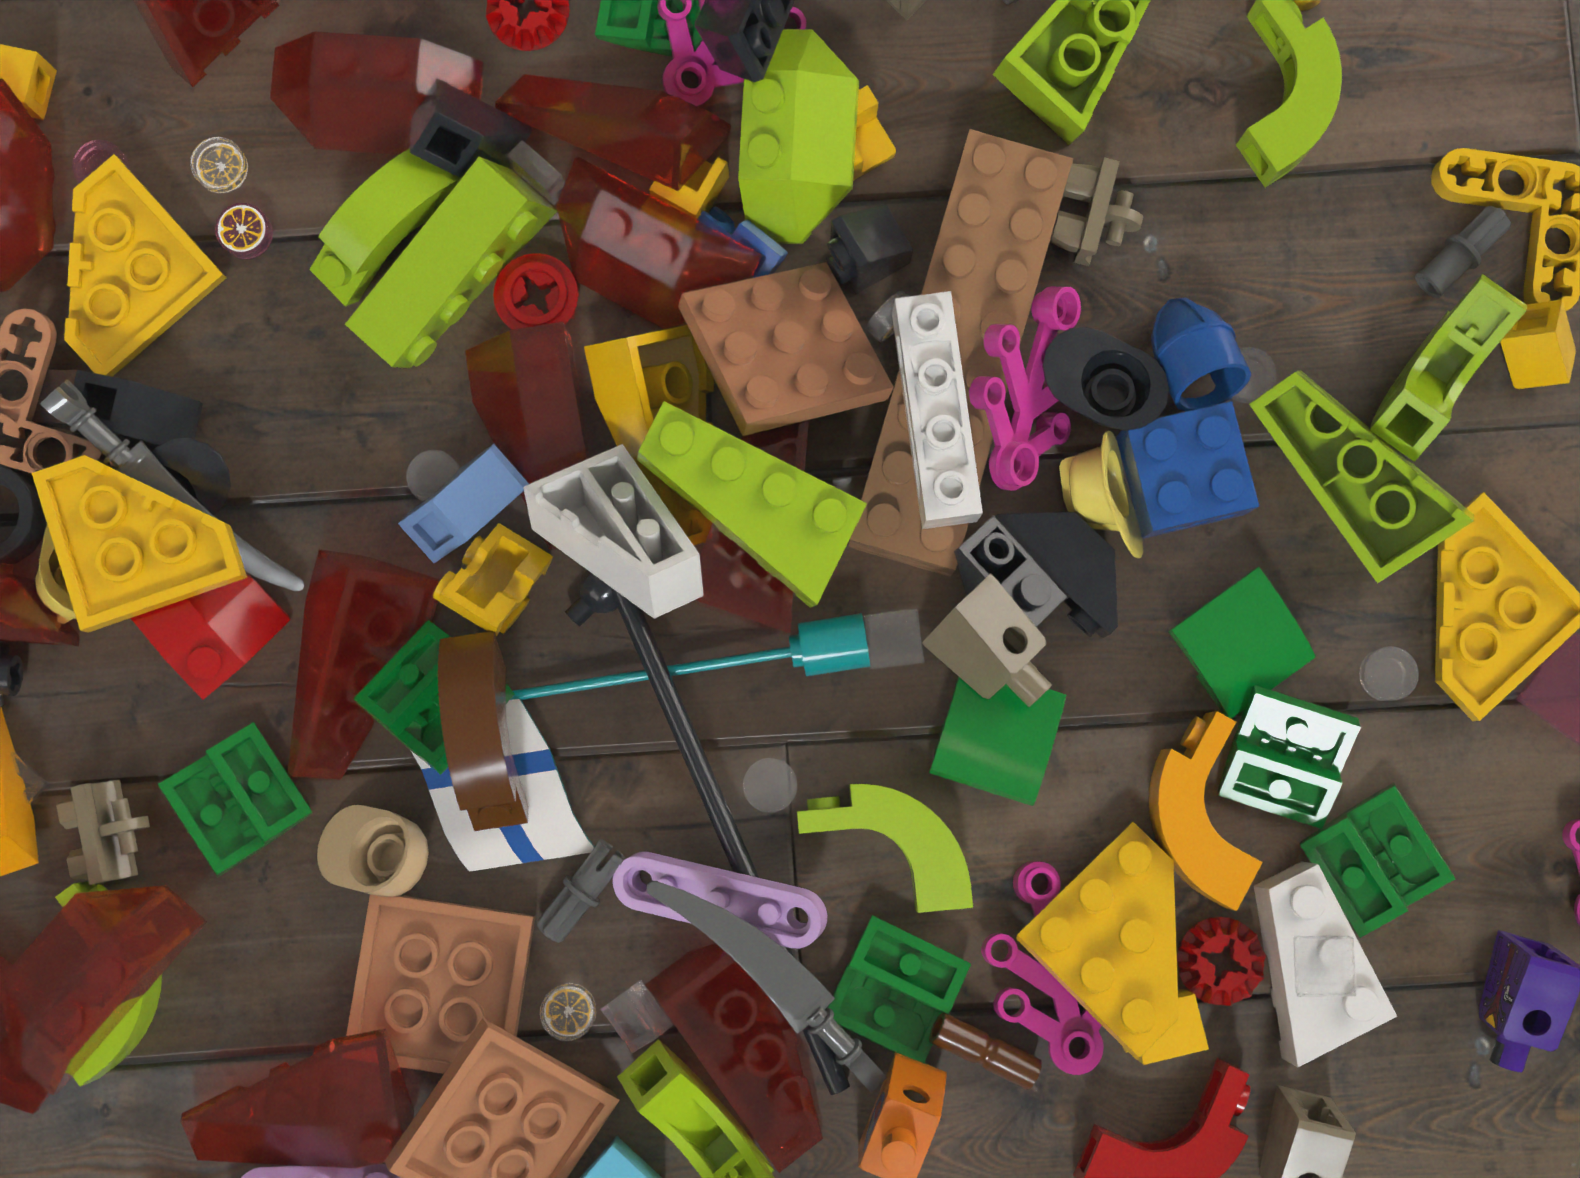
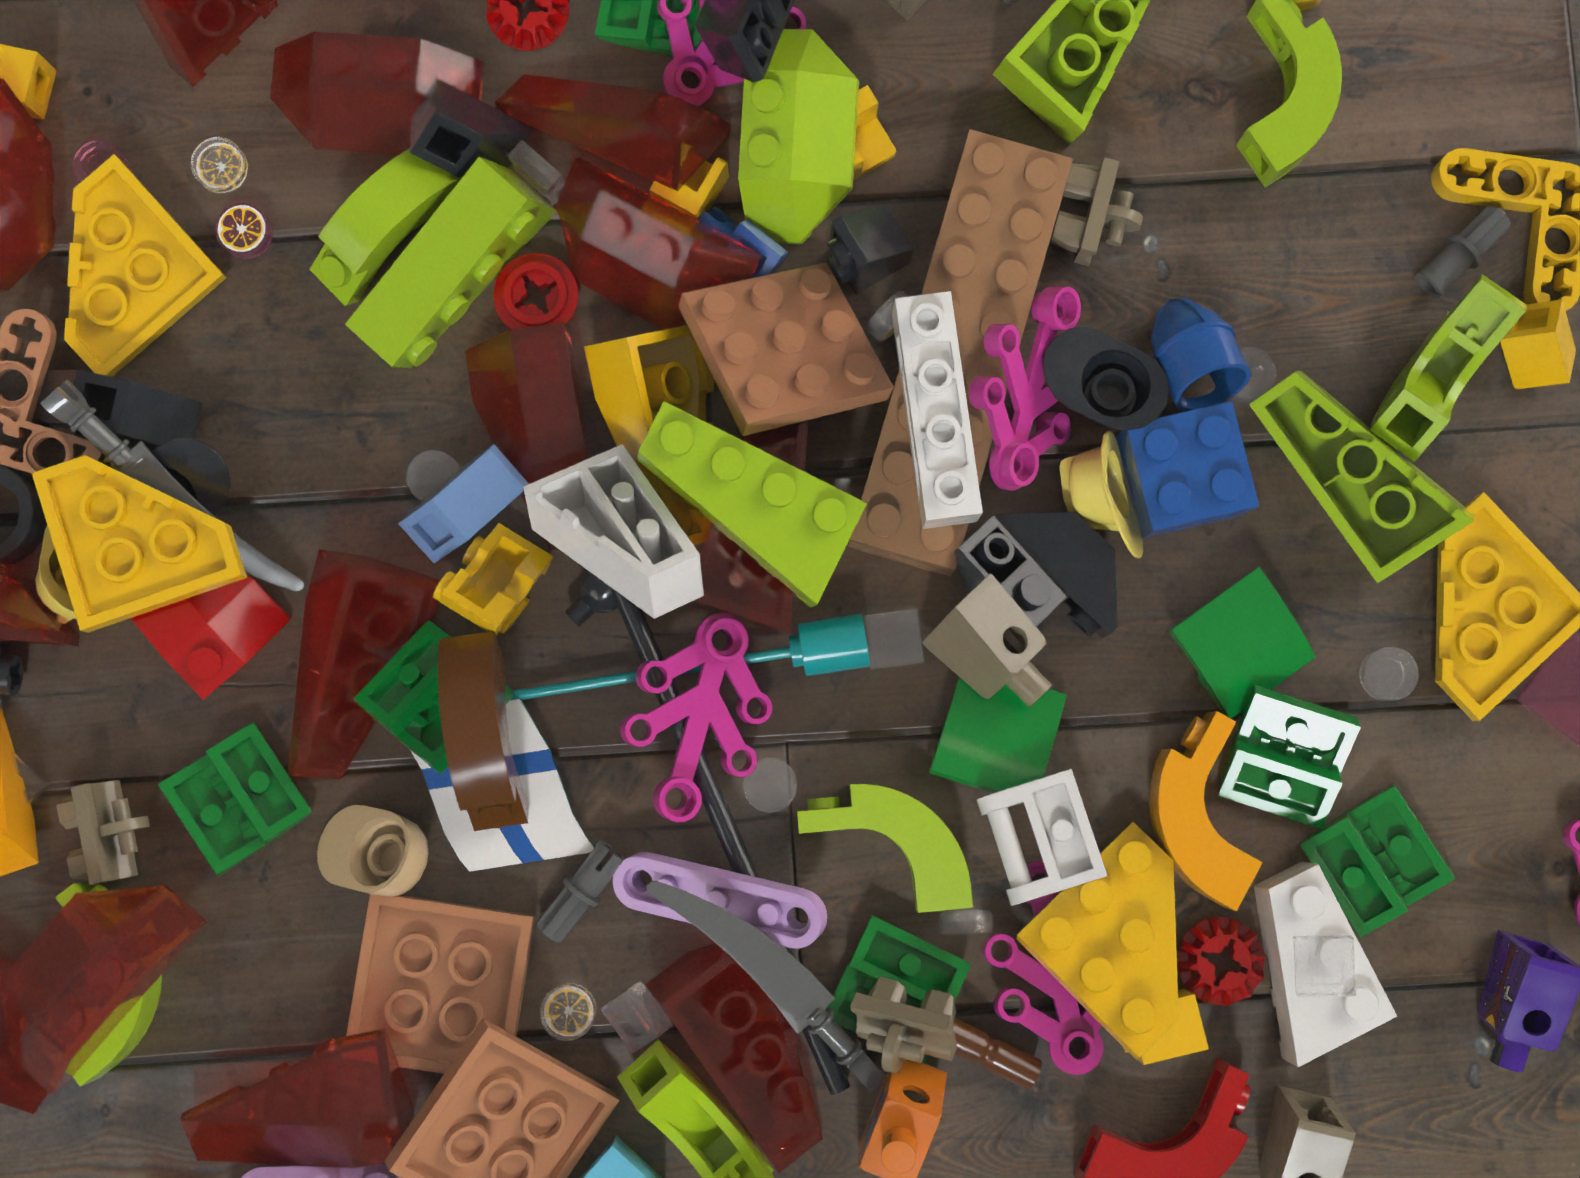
(702, 708): none -> dark pink plant
(902, 1029): none -> dark tan hips
(966, 922): none -> clear tile
(1060, 832): none -> white plate

